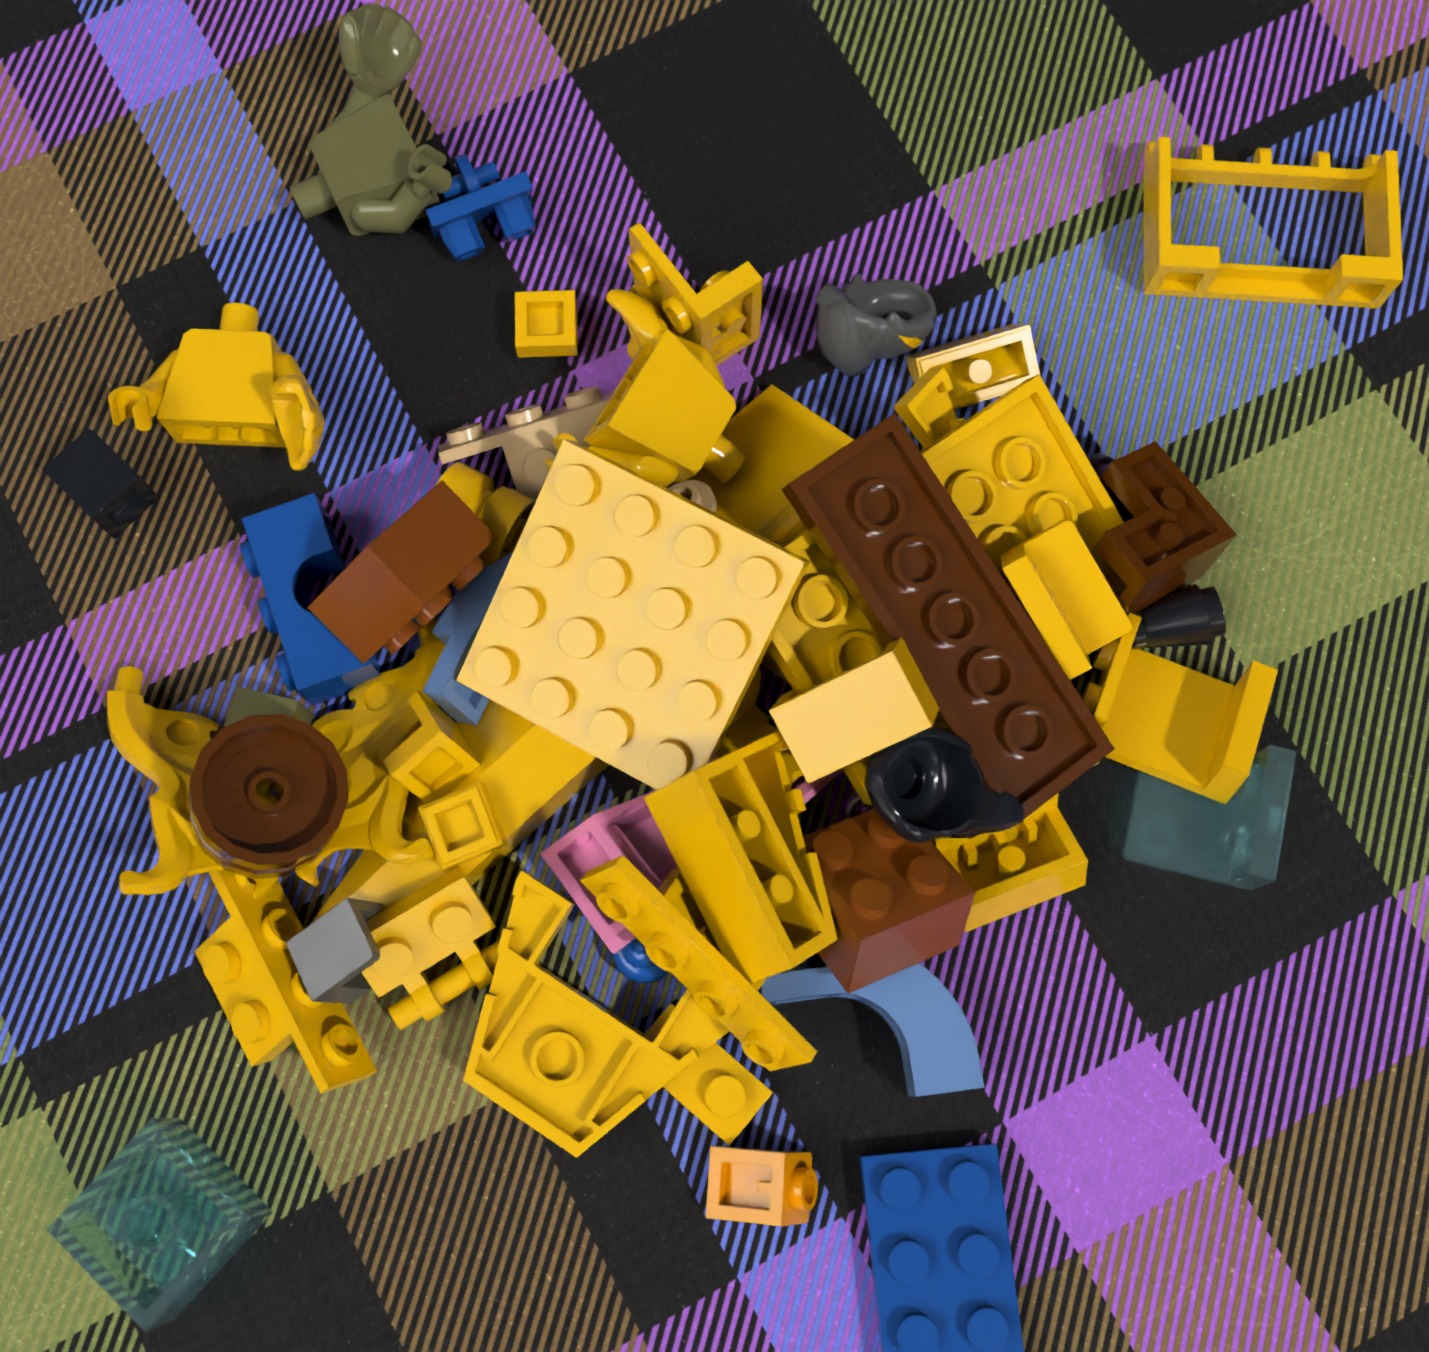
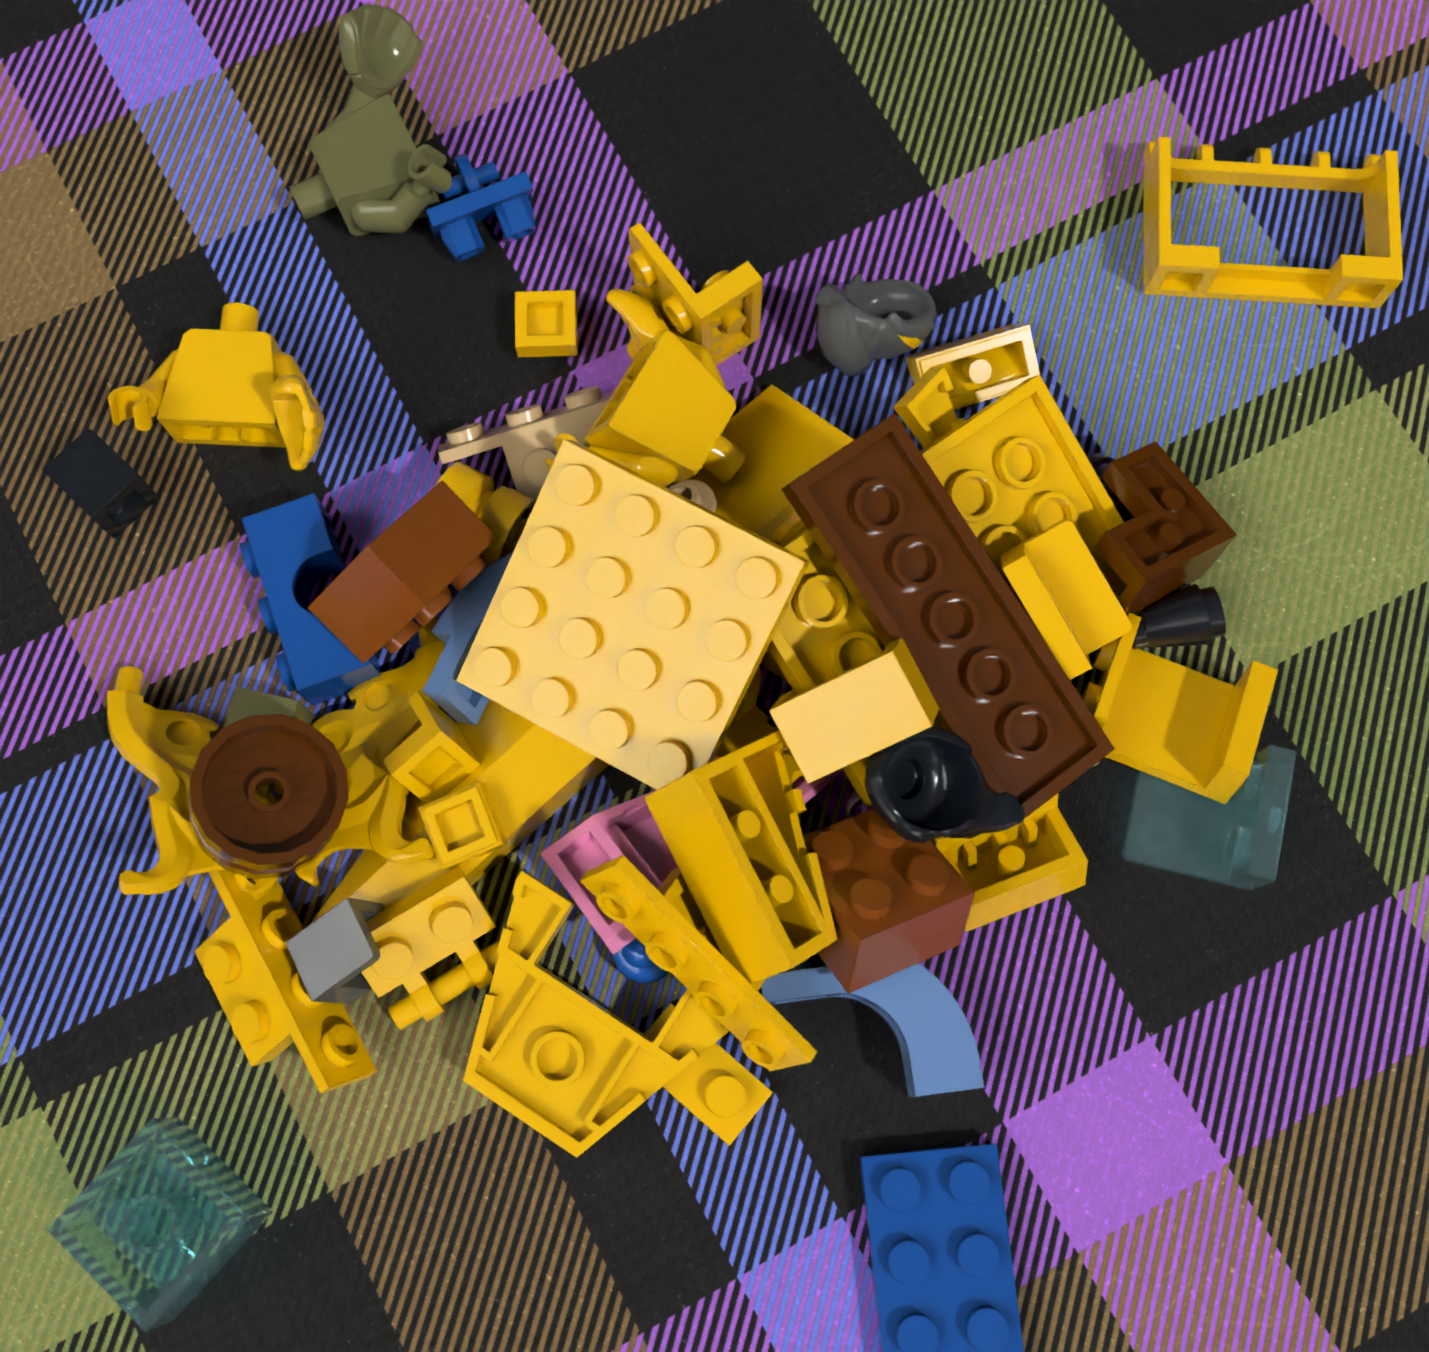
(760, 1186): light orange bracket -> none

